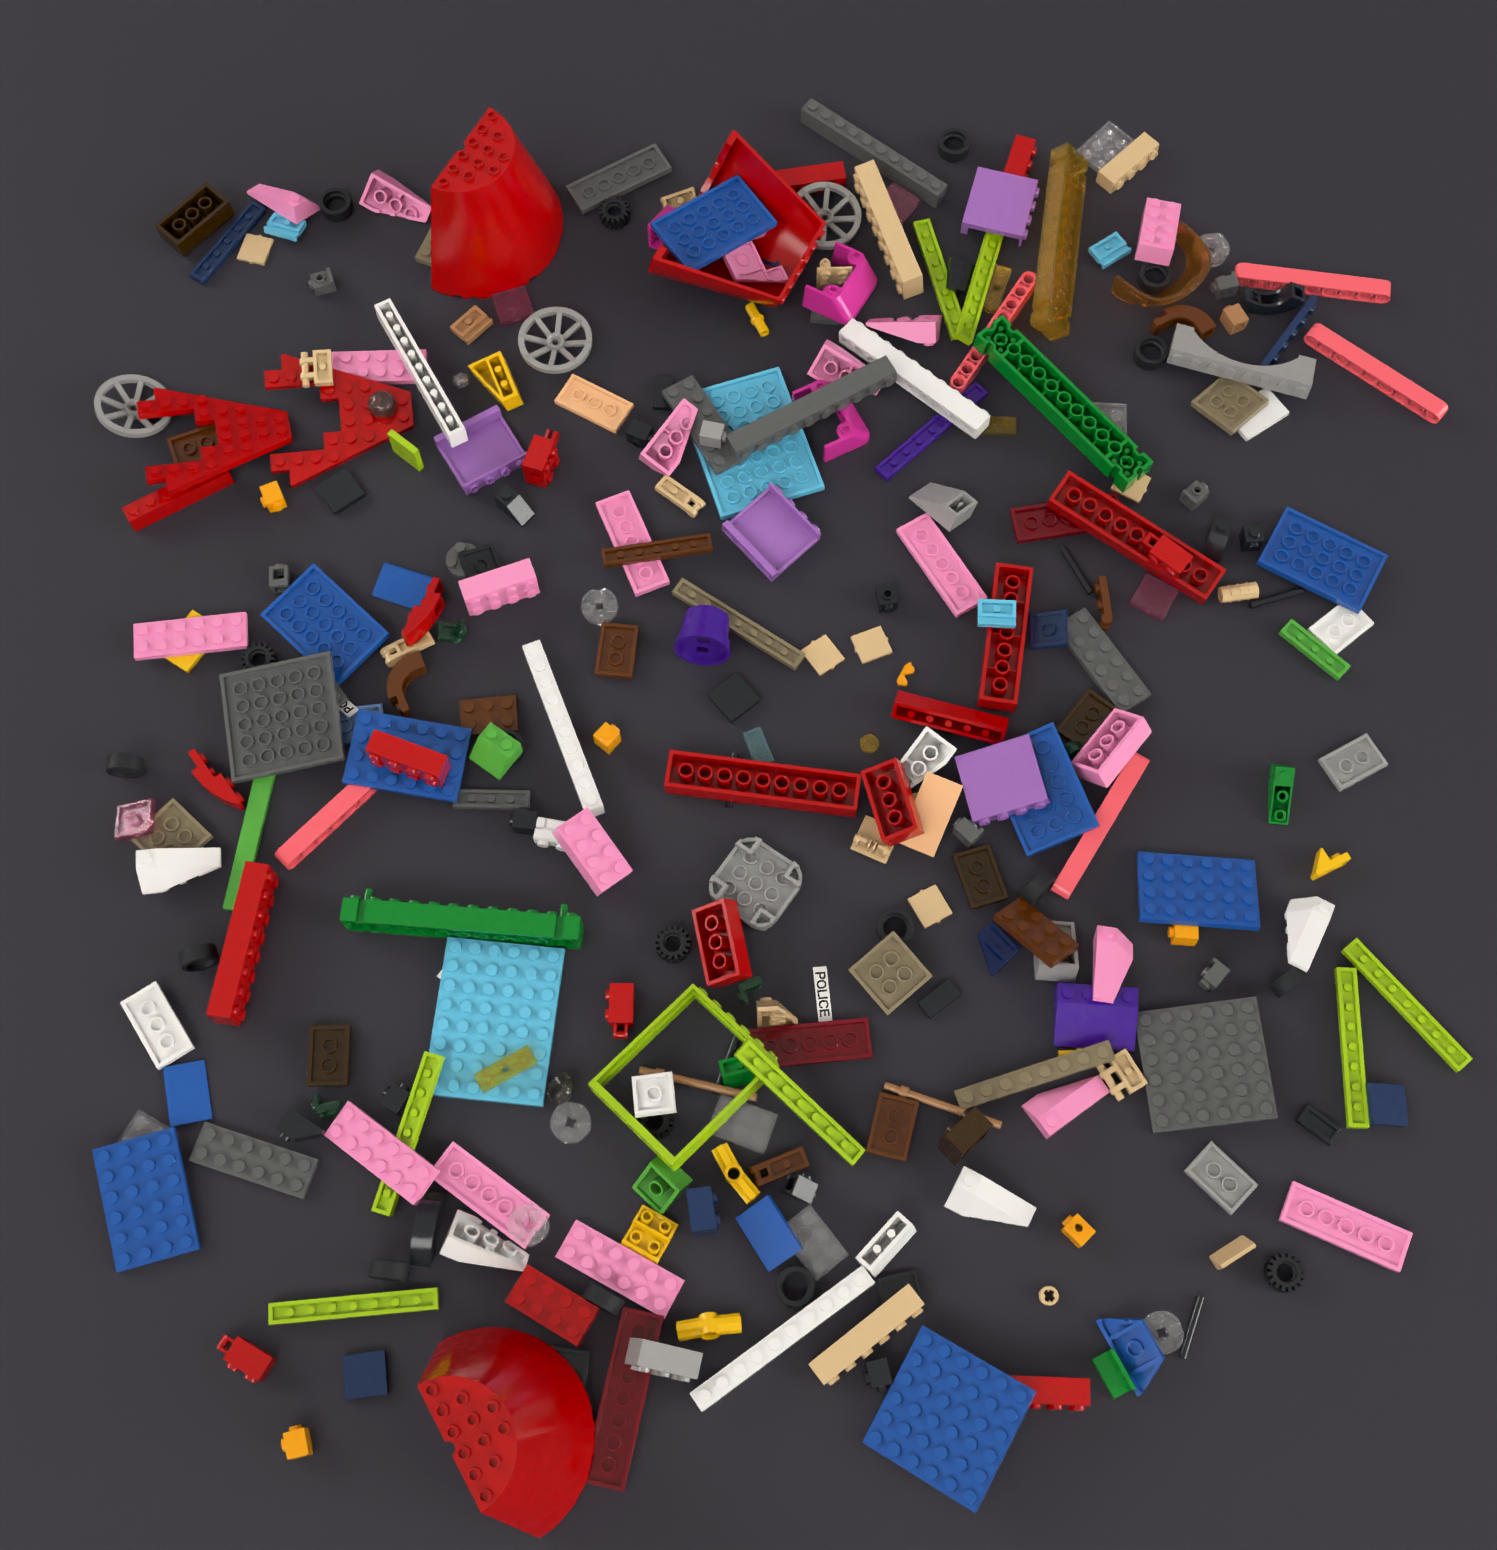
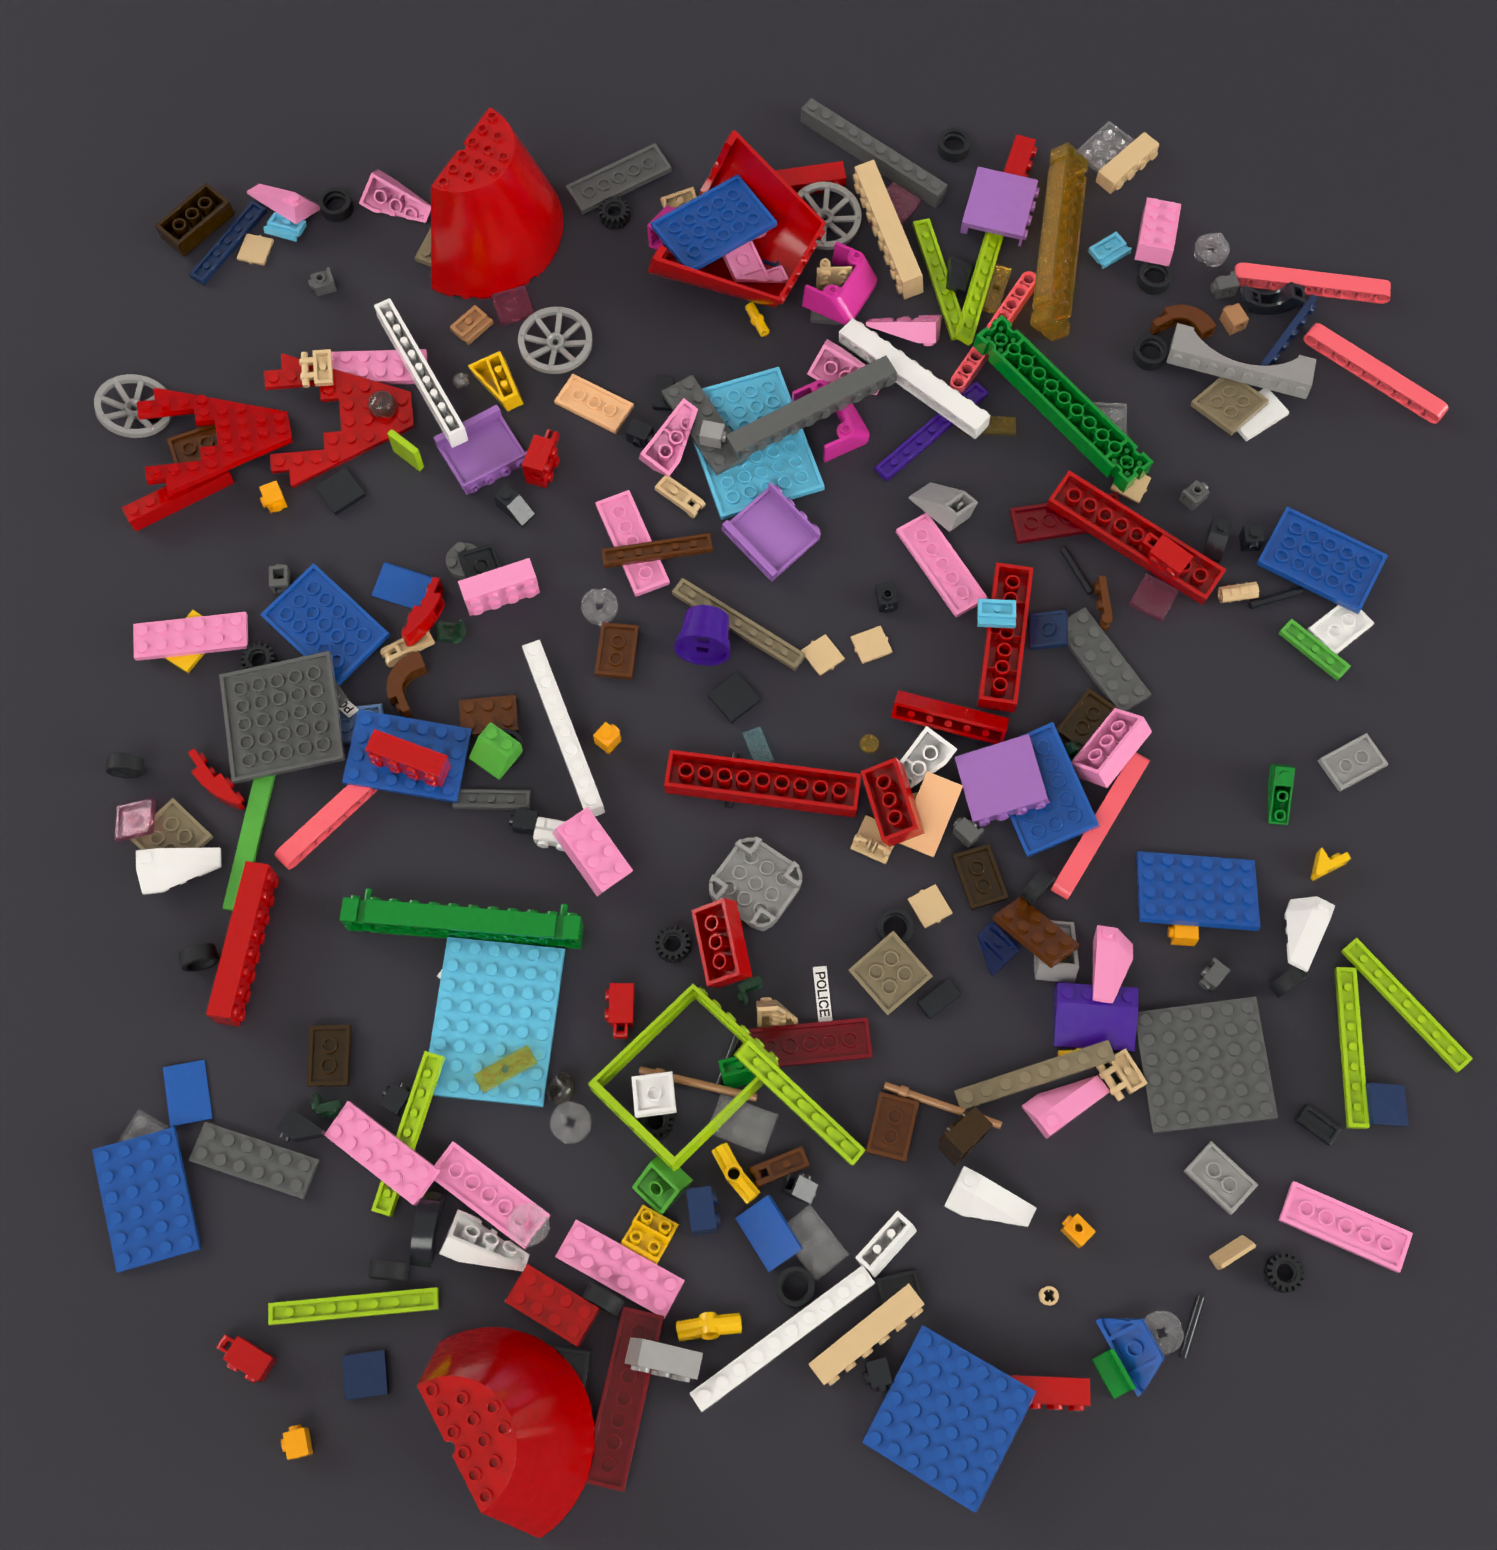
(157, 1025): white plate -> none
(907, 670): light orange piece -> none
(1196, 270): clear orange piece -> none

